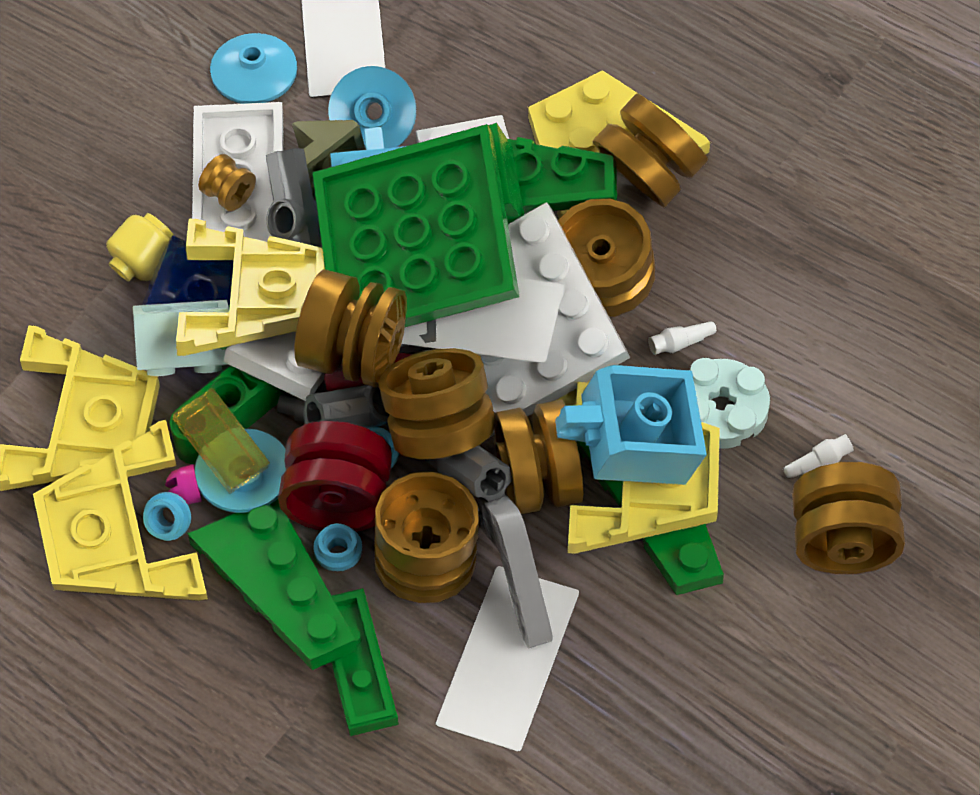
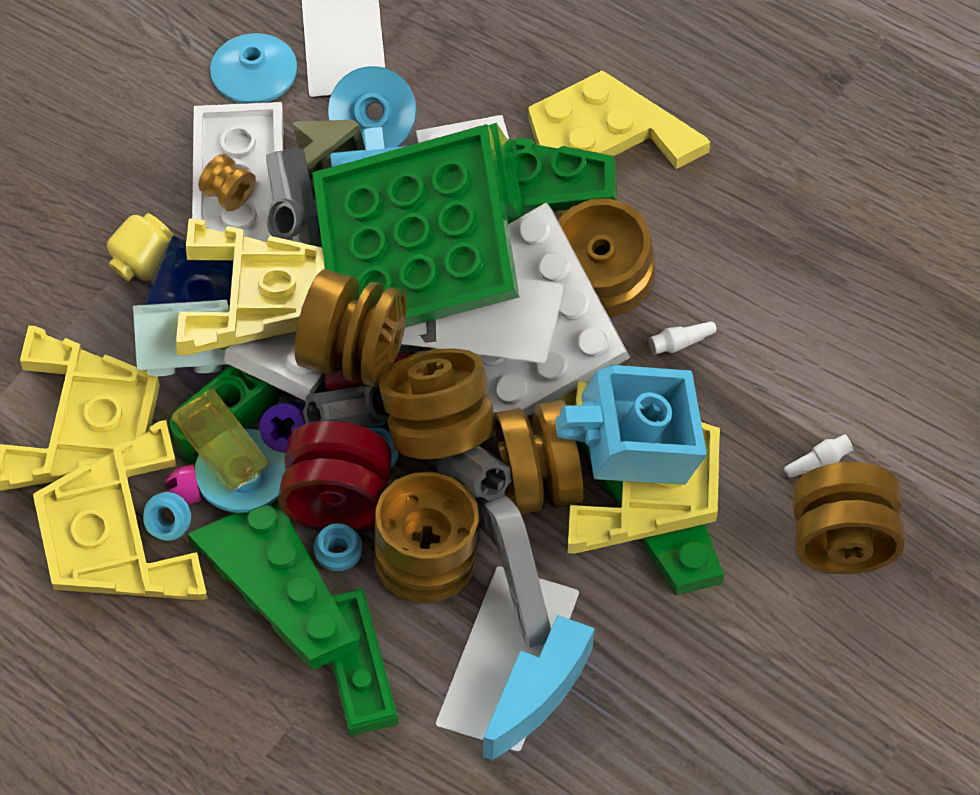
(273, 421): none -> dark purple bush
(538, 685): none -> medium azure slope
(655, 143): pearl gold wheel -> none
(741, 385): light aqua plate -> none

